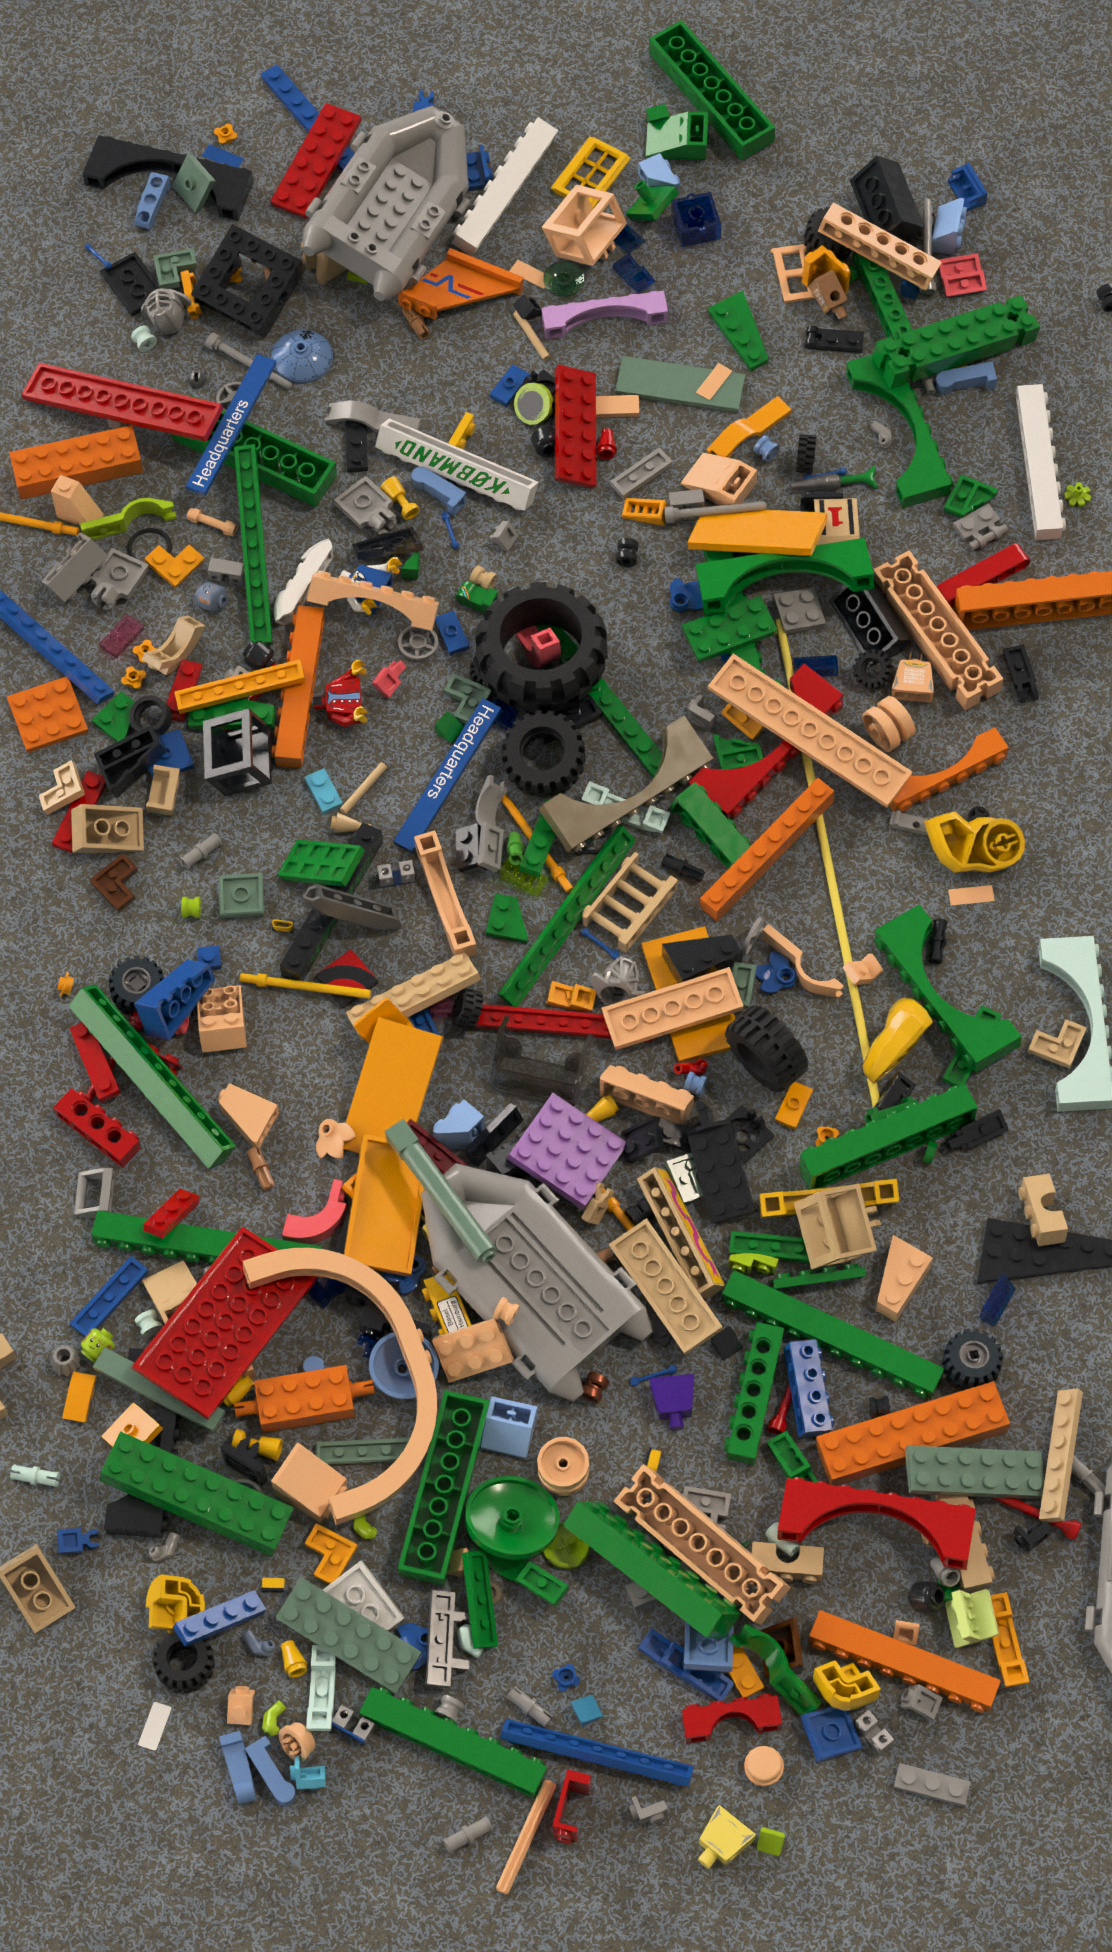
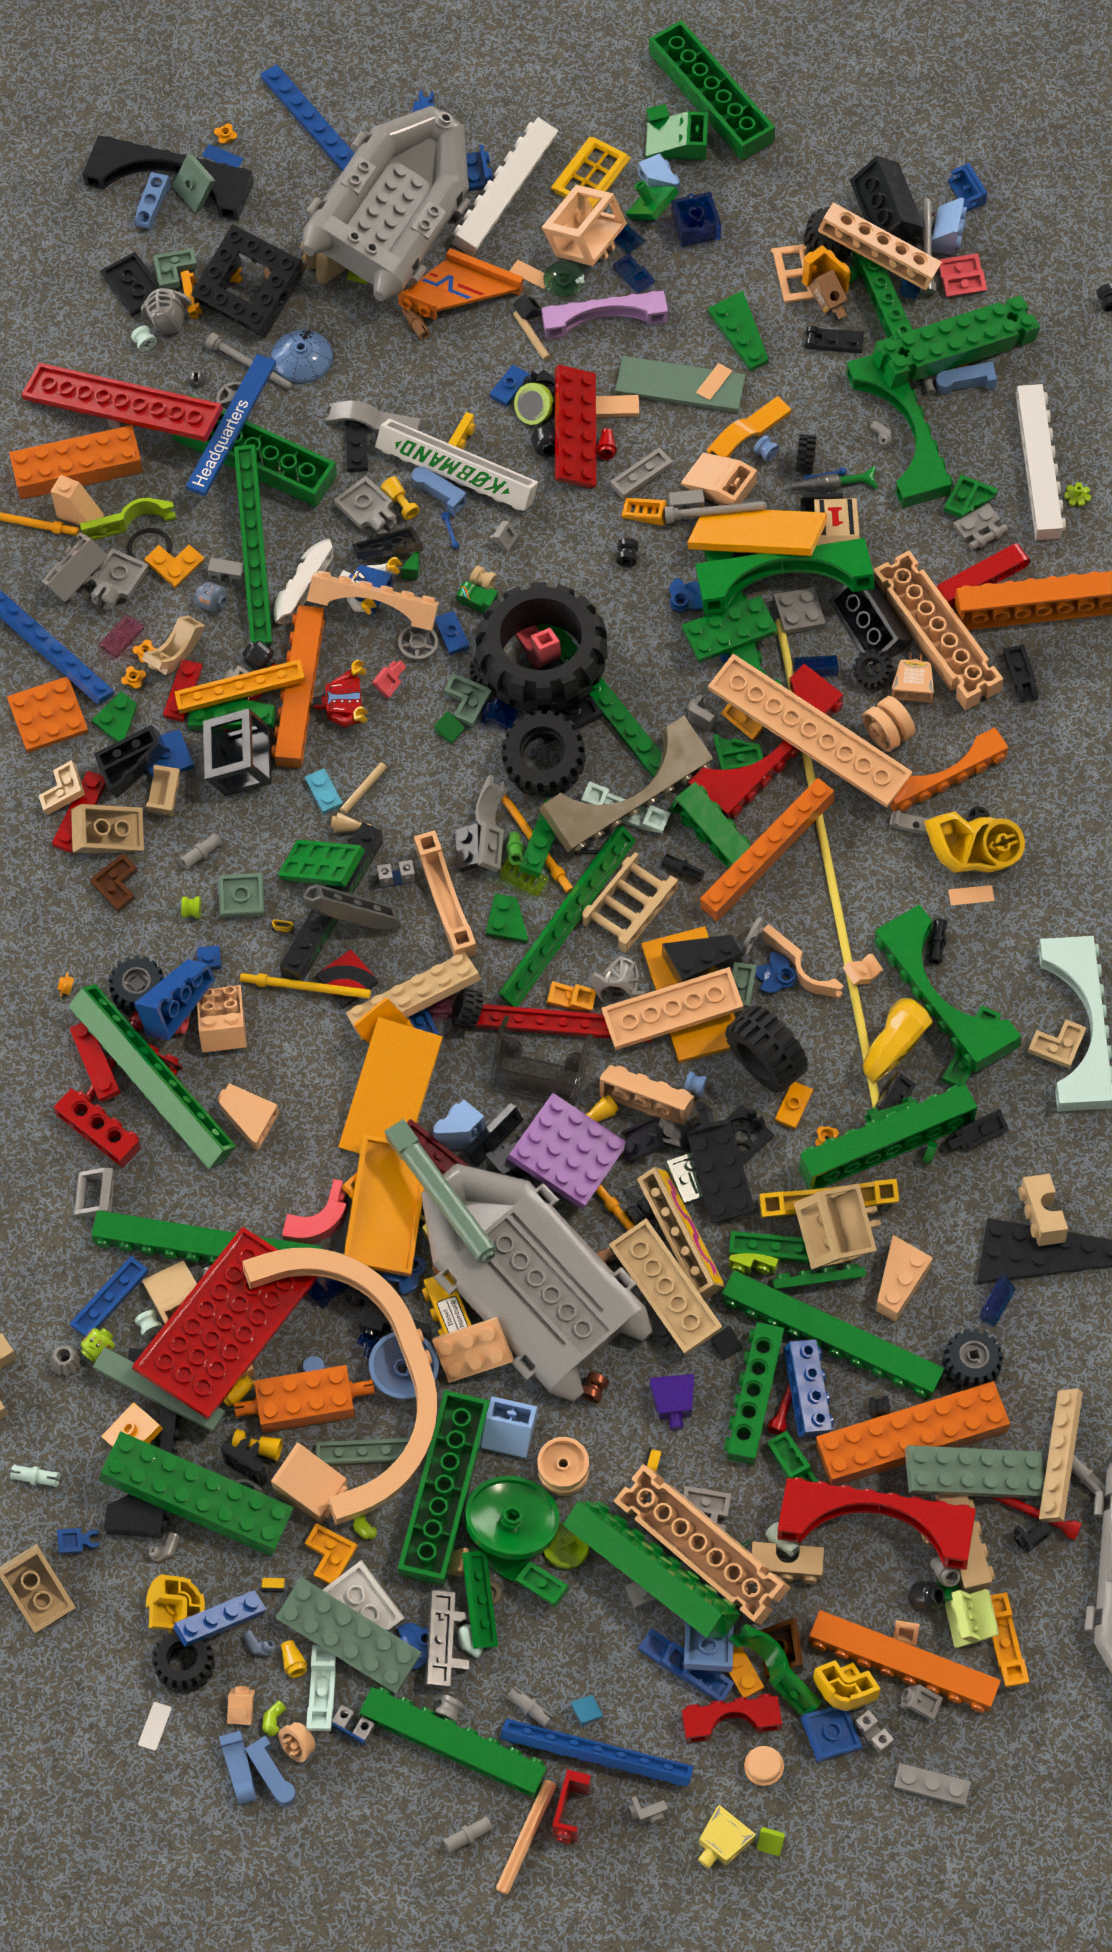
(79, 1396): light orange slope -> none
(107, 264): blue hinge -> none
(145, 702): black tyre -> none
(171, 1213): red plate -> none
(228, 527): light nougat bar -> none
(260, 1168): medium nougat axle -> none
(308, 1777): medium azure bracket -> none
(316, 159): red plate -> none
(333, 1141): light nougat plate -> none
(448, 774): blue tile -> none
(506, 1311): light nougat wheel -> none
(559, 1675): blue plate -> none
(597, 1207): tan plate -> none
(613, 953): blue hinge -> none
(634, 1381): blue hinge -> none
(698, 1067): red arm -> none

